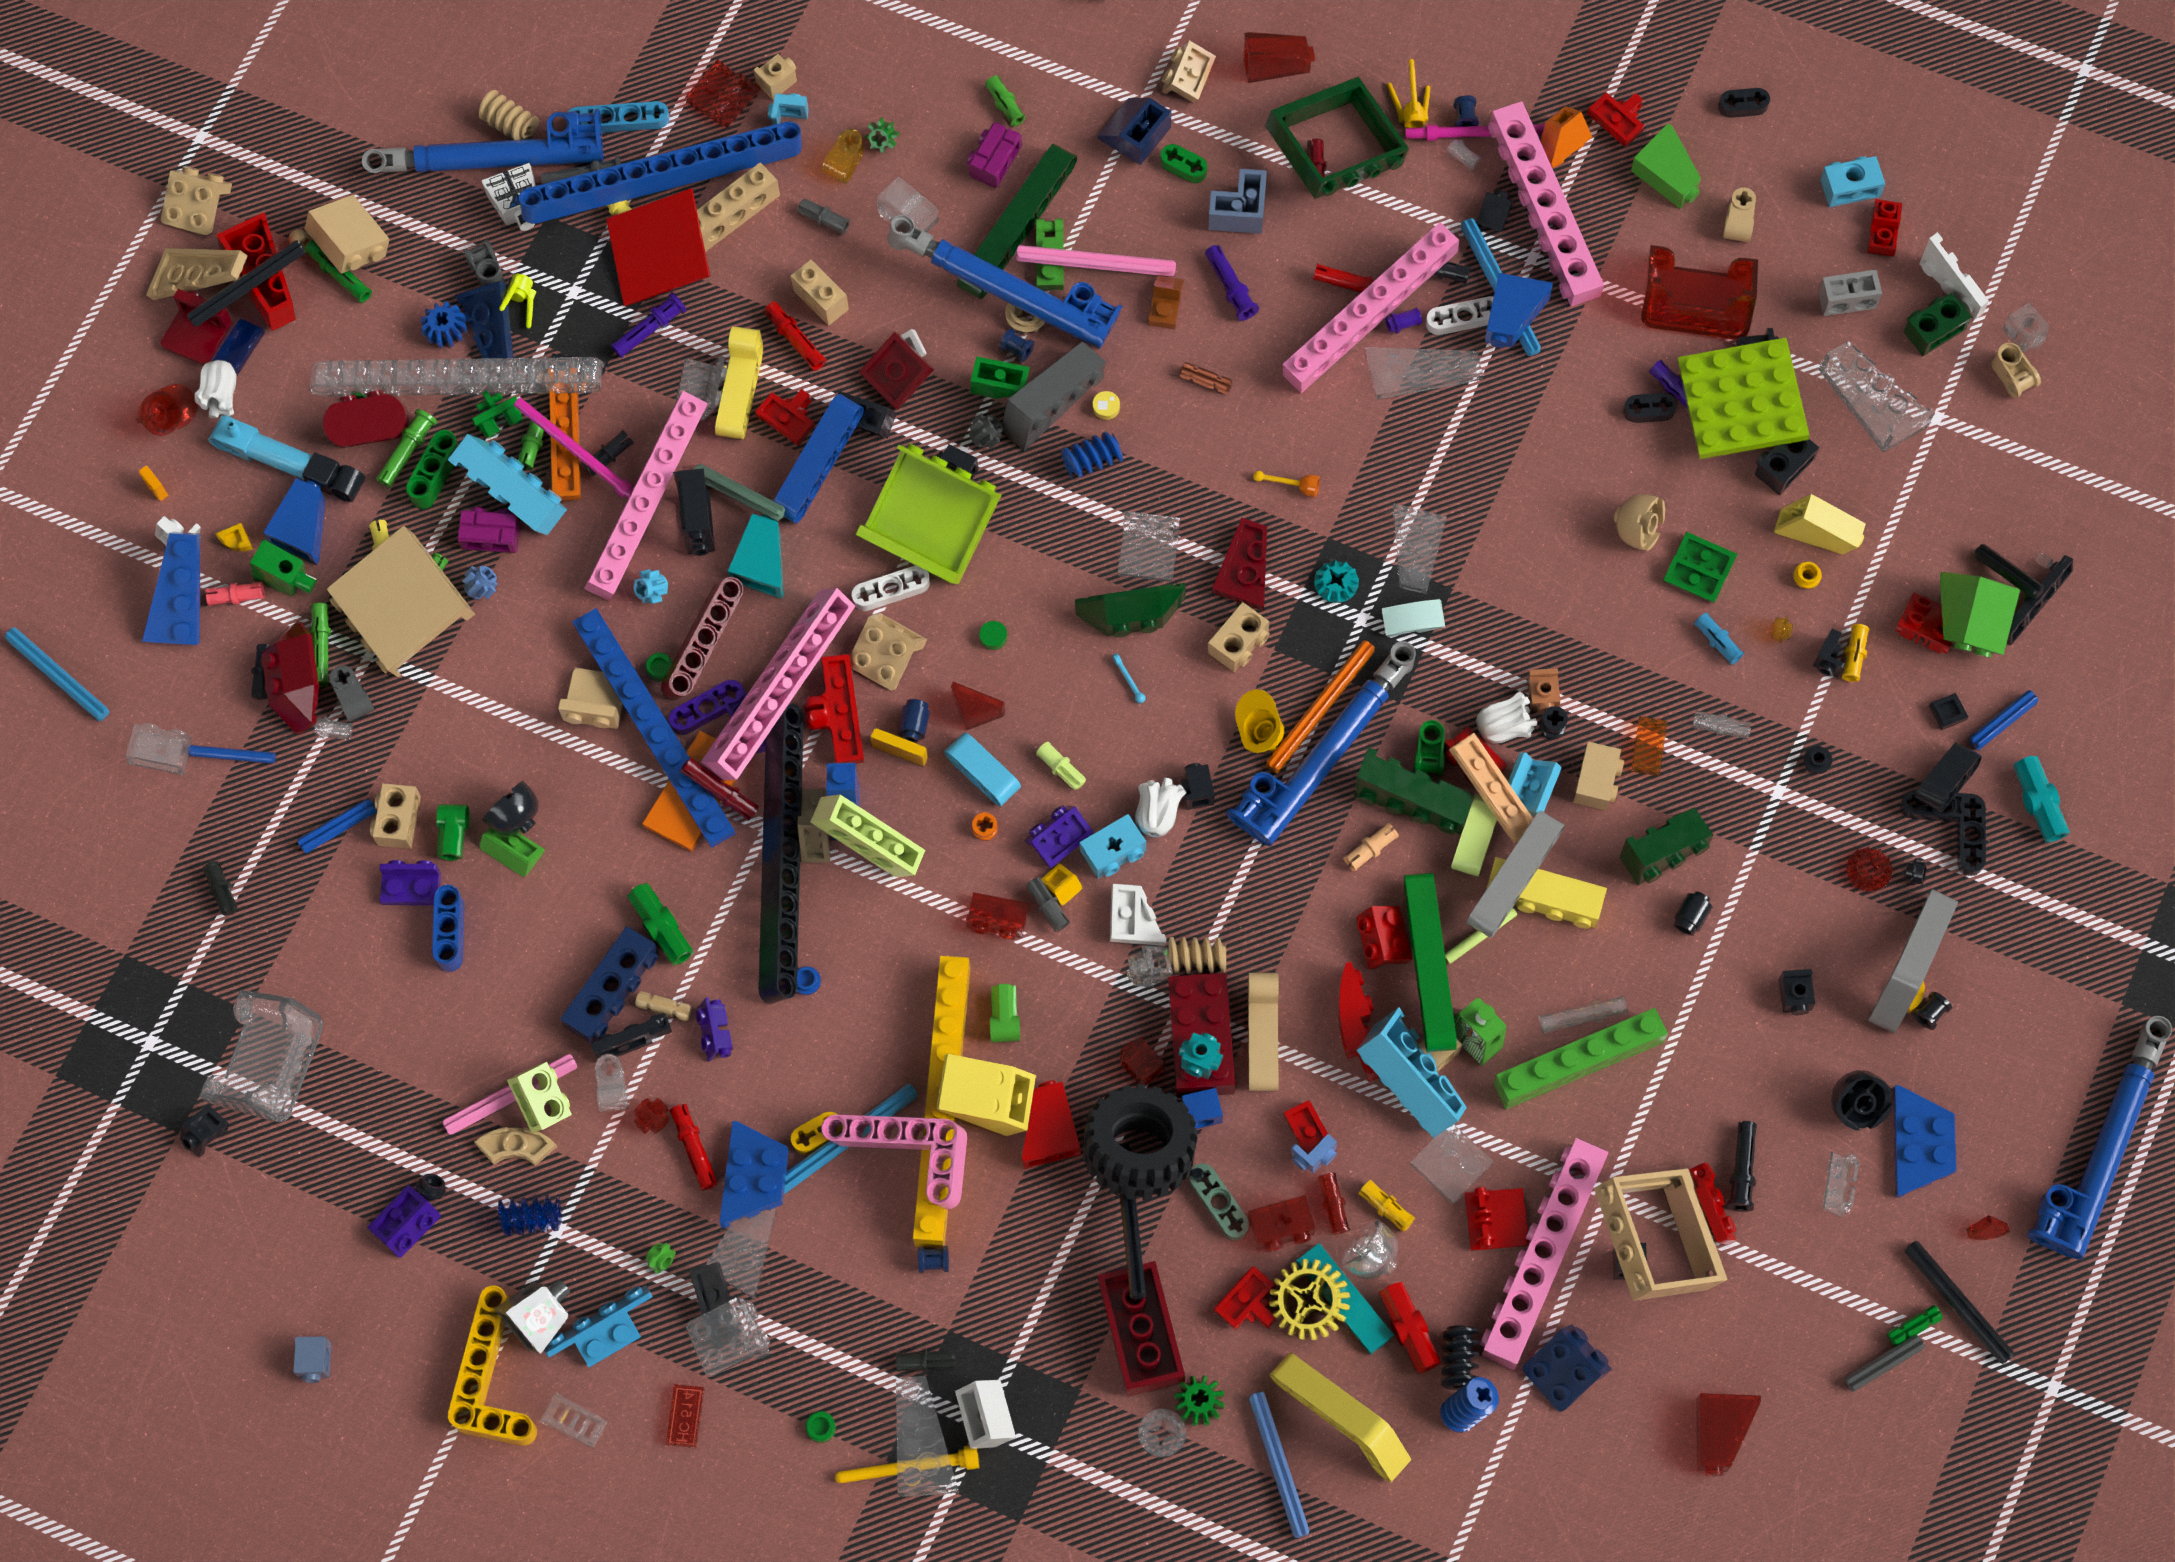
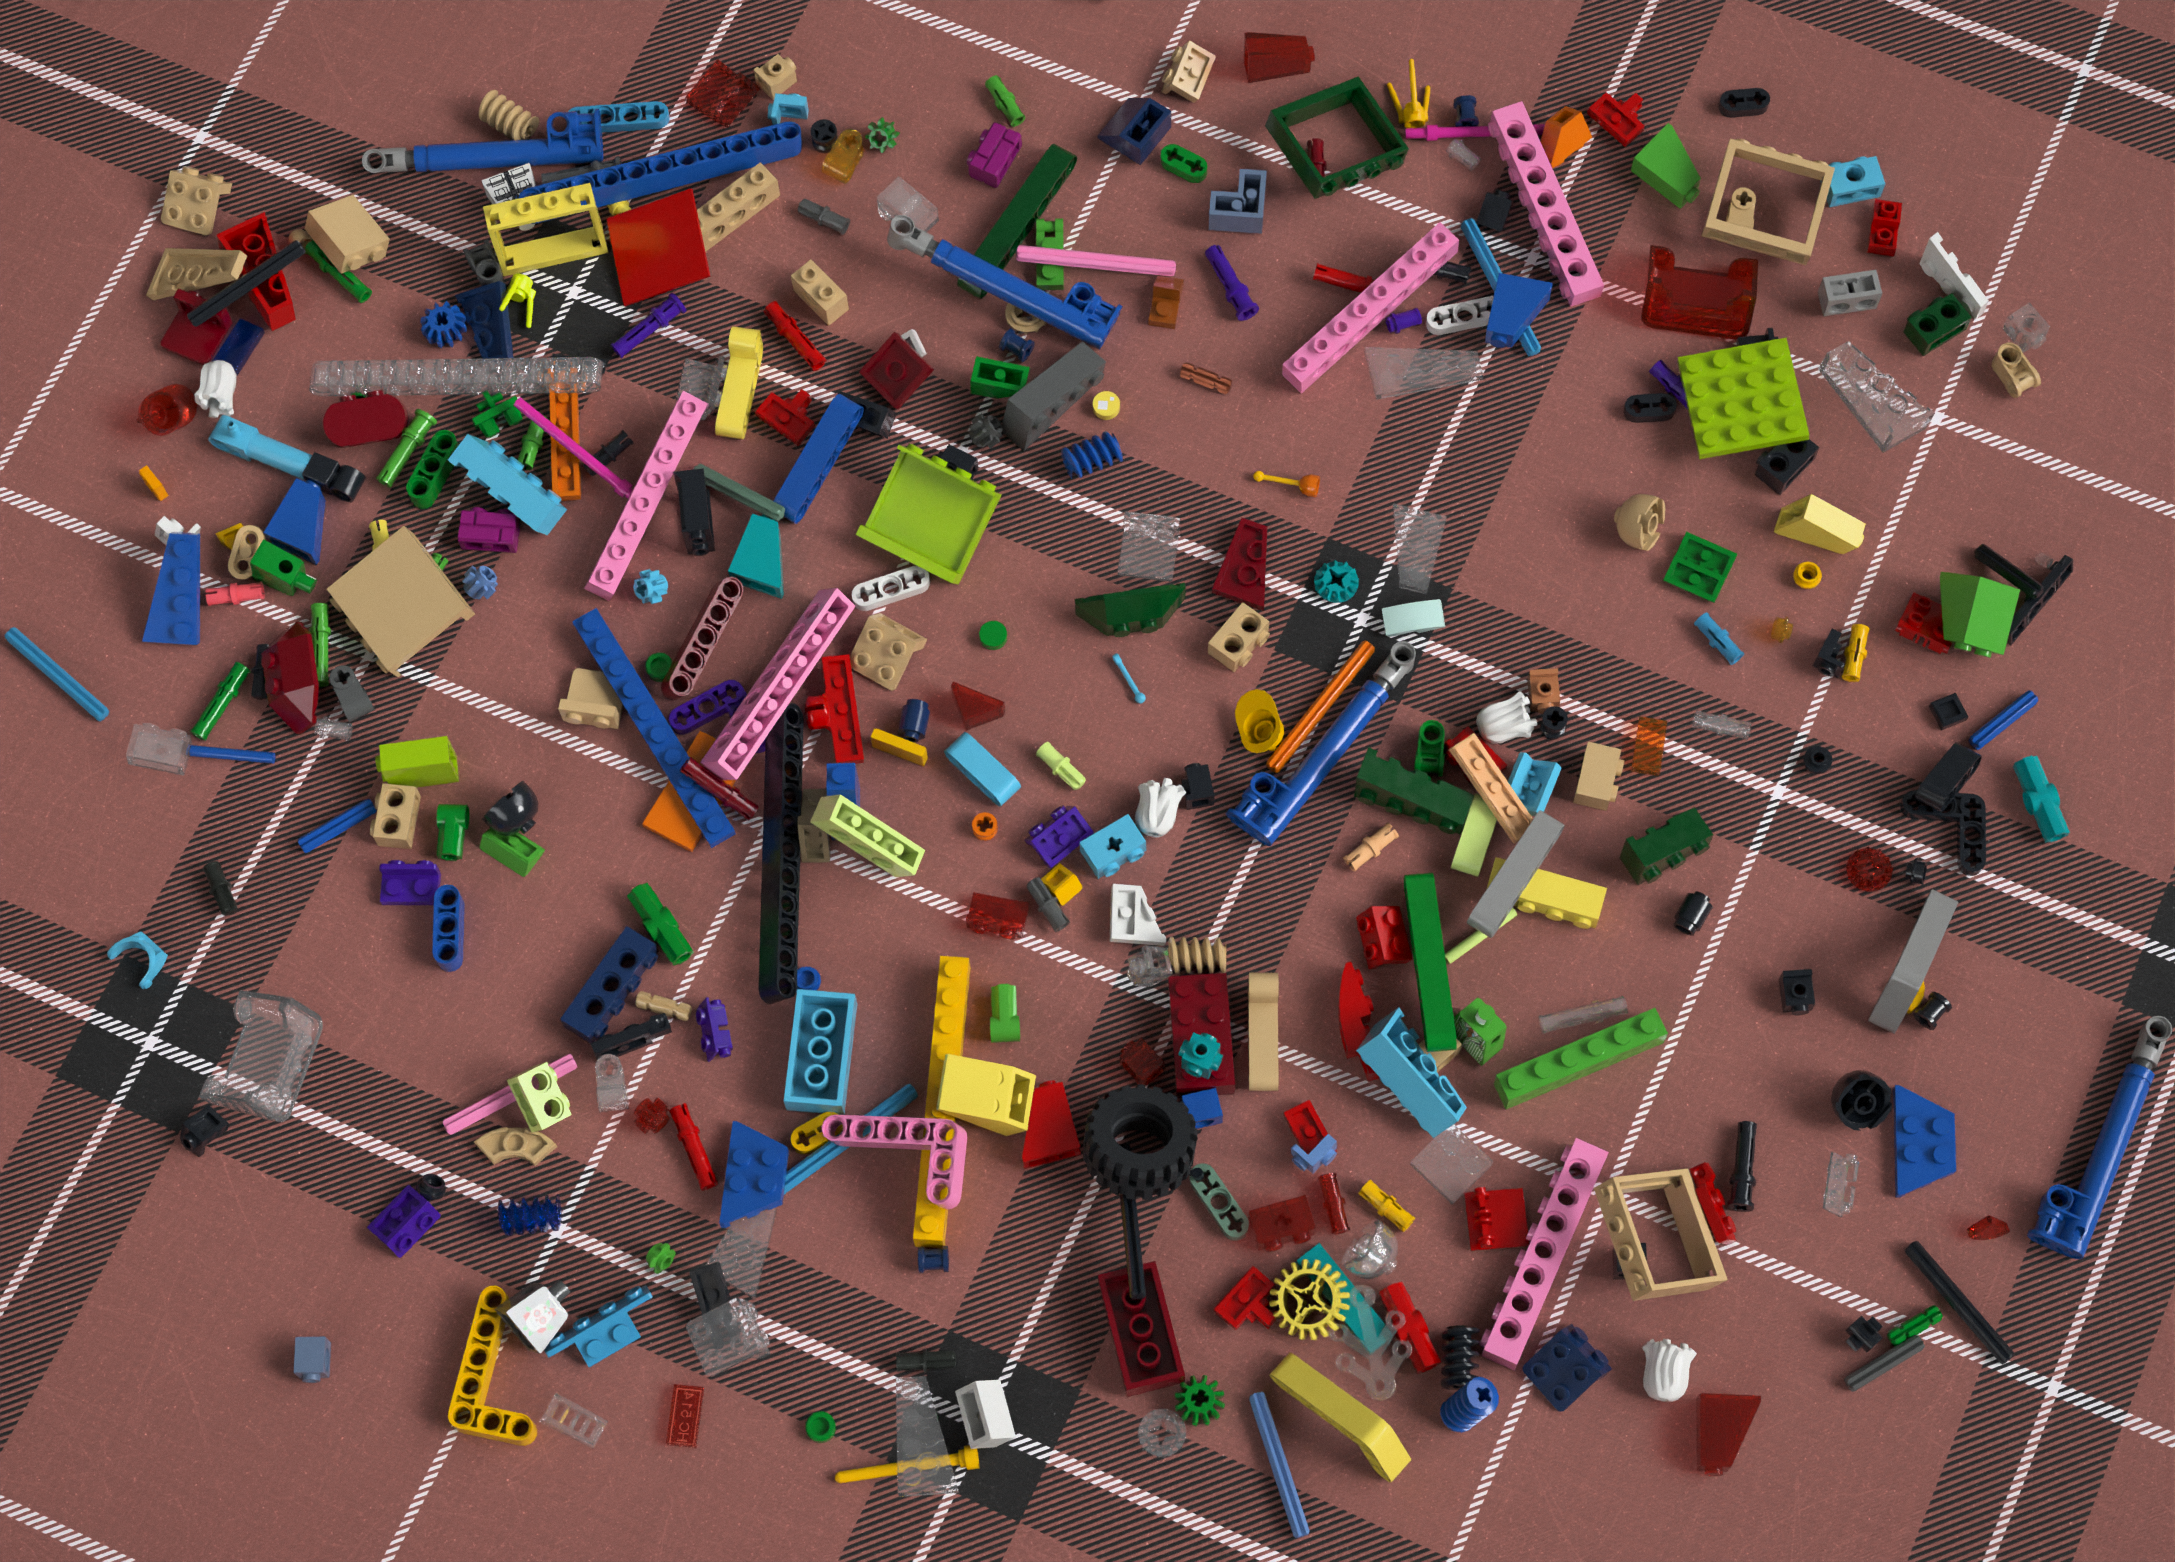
(156, 955): none -> medium azure helmet
(226, 692): none -> green pin
(244, 551): none -> tan plate
(418, 762): none -> lime brick
(551, 249): none -> light yellow window
(820, 1052): none -> medium azure brick
(822, 129): none -> black wheel
(1372, 1347): none -> clear plant
(1666, 1369): none -> white piece
(1755, 239): none -> tan window
(1864, 1334): none -> black gear

